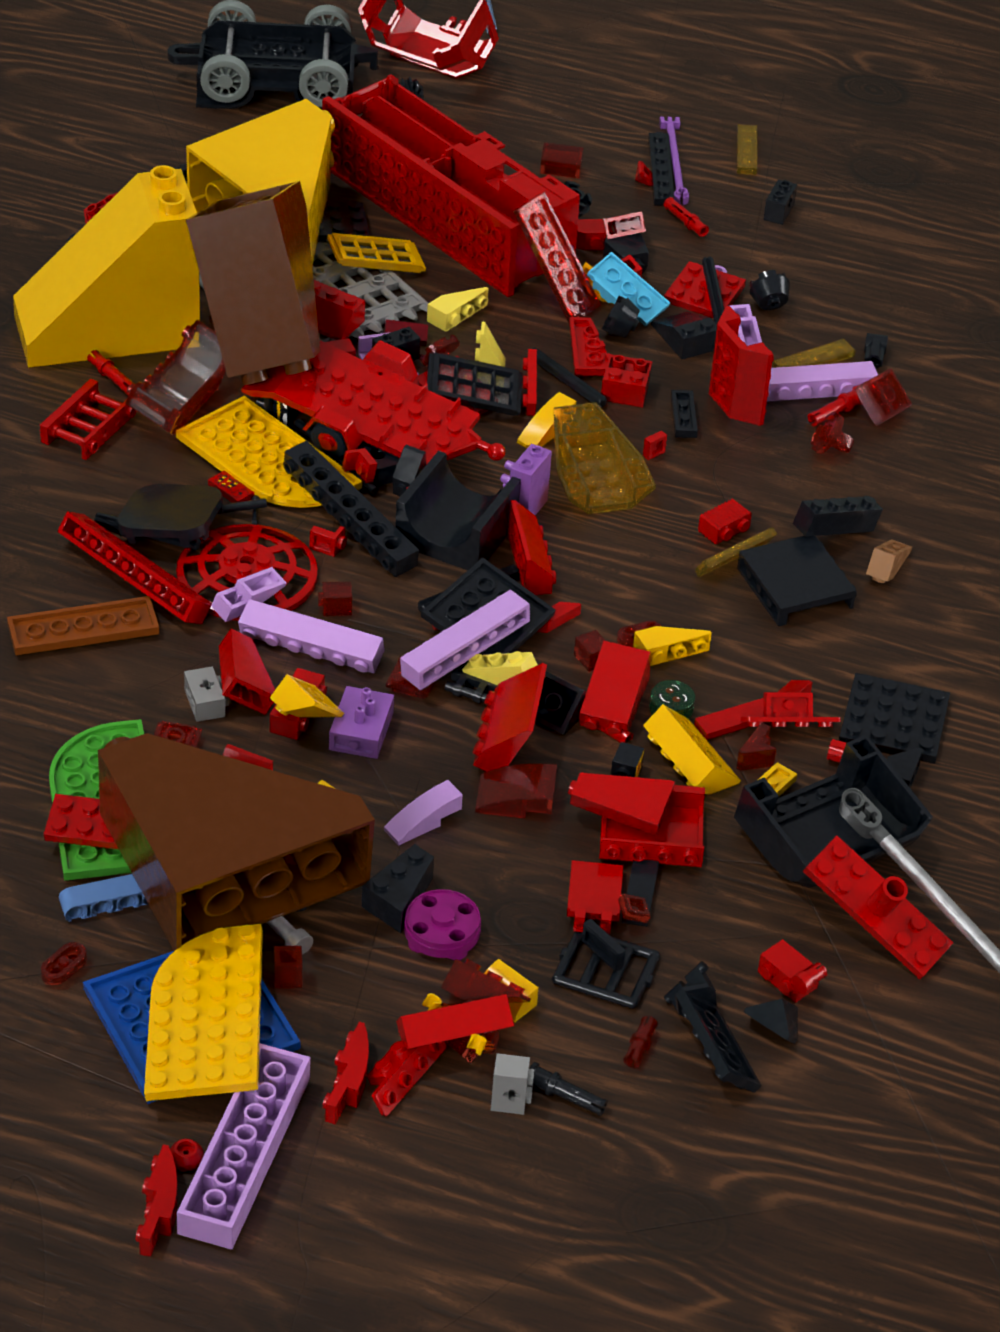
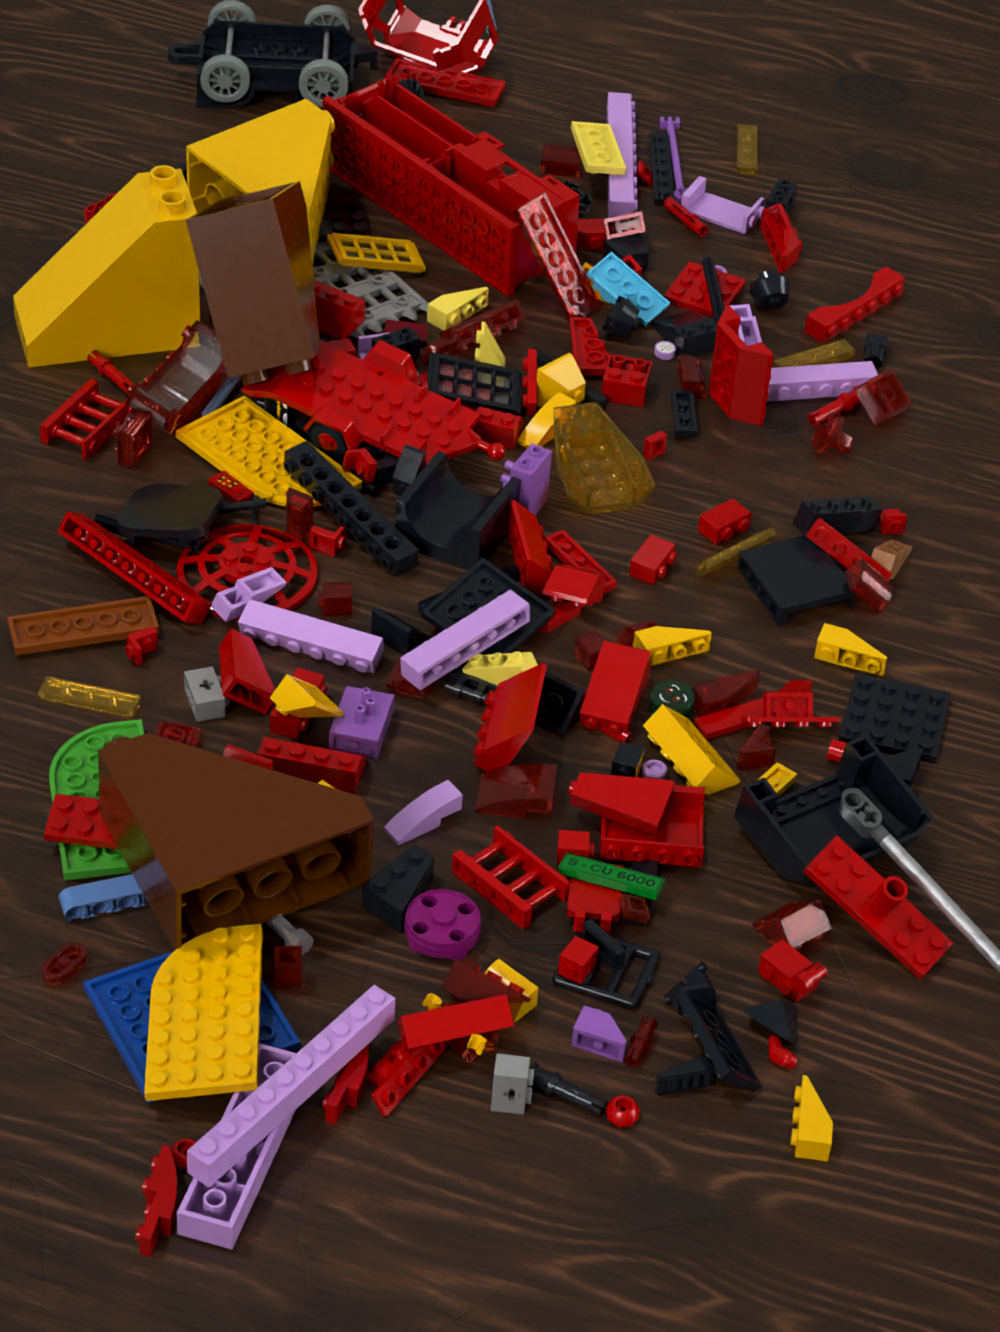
(89, 696): none -> clear yellow tile
(133, 437): none -> clear red brick
(141, 643): none -> red bracket
(222, 395): none -> sand blue axle
(290, 1086): none -> lavender brick
(299, 514): none -> clear red brick
(314, 763): none -> red slope
(396, 632): none -> black slope
(450, 82): none -> red plate
(496, 320): none -> clear red brick
(499, 427): none -> red slope
(504, 896): none -> red fence
(560, 376): none -> yellow slope
(574, 555): none -> red plate
(575, 585): none -> red slope
(575, 843): none -> red brick
(578, 960): none -> red brick
(598, 148): none -> light yellow plate
(598, 1034): none -> medium lavender slope
(611, 876): none -> green tile
(622, 188): none -> lavender brick
(622, 1111): none -> red plate
(652, 560): none -> red brick
(654, 769): none -> lavender tile
(665, 350): none -> lavender tile
(686, 1076): none -> black slope
(692, 376): none -> clear red brick
(720, 210): none -> lavender panel
(724, 692): none -> clear red slope
(779, 1055): none -> red arm
(780, 237): none -> red wedge
(794, 923): none -> clear red slope
(814, 1125): none -> yellow slope
(831, 320): none -> red arch
(840, 547): none -> red bracket
(848, 650): none -> yellow slope
(869, 585): none -> clear red brick
(892, 521): none -> red bracket

